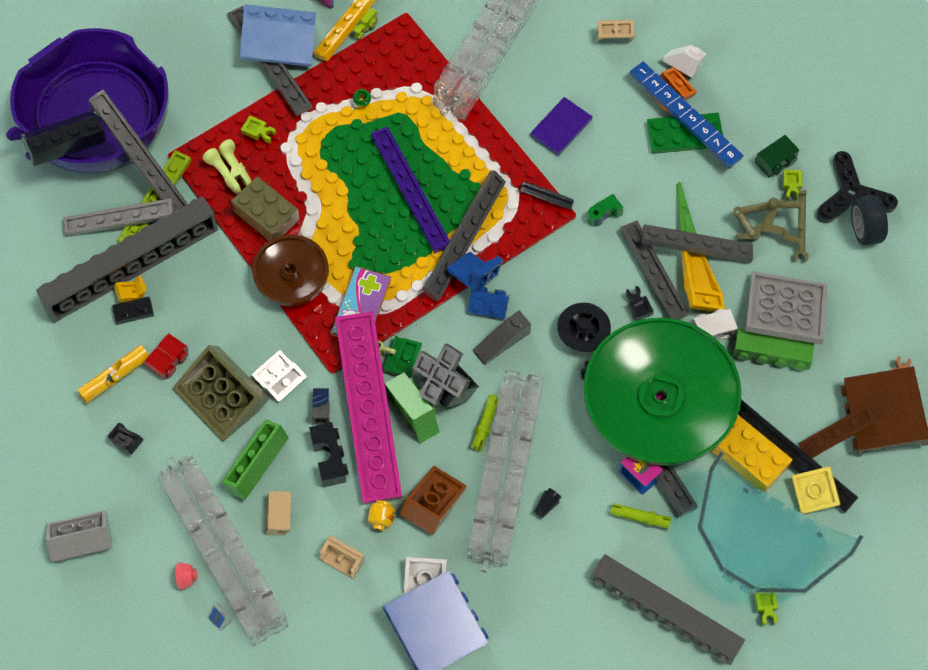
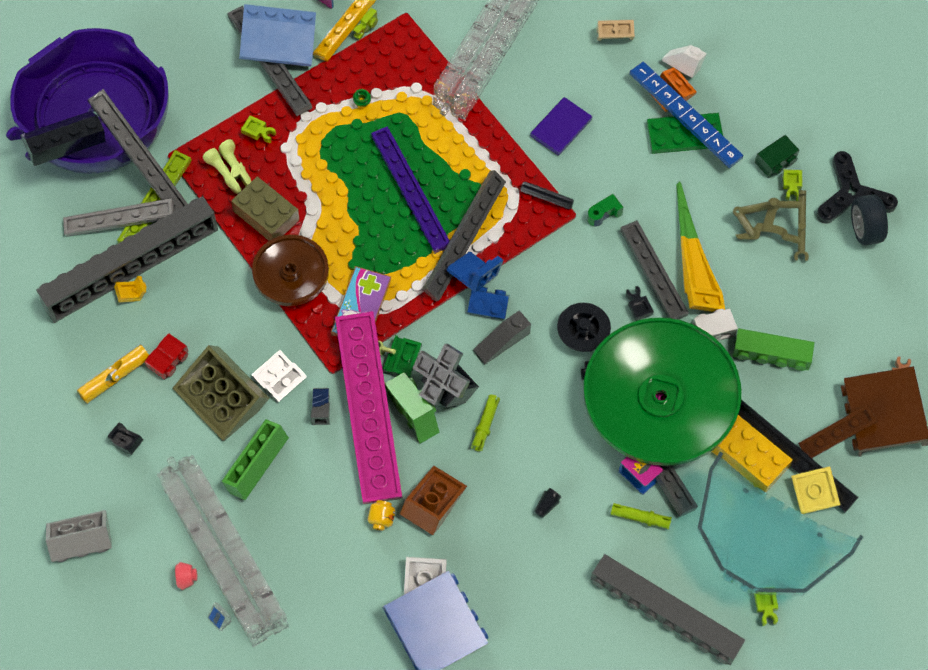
(133, 310): black plate -> none
(278, 512): tan hinge -> none
(325, 438): black arch -> none
(341, 557): tan hinge -> none
(505, 470): clear piece -> none
(697, 243): dark grey plate -> none
(786, 307): light grey piece -> none

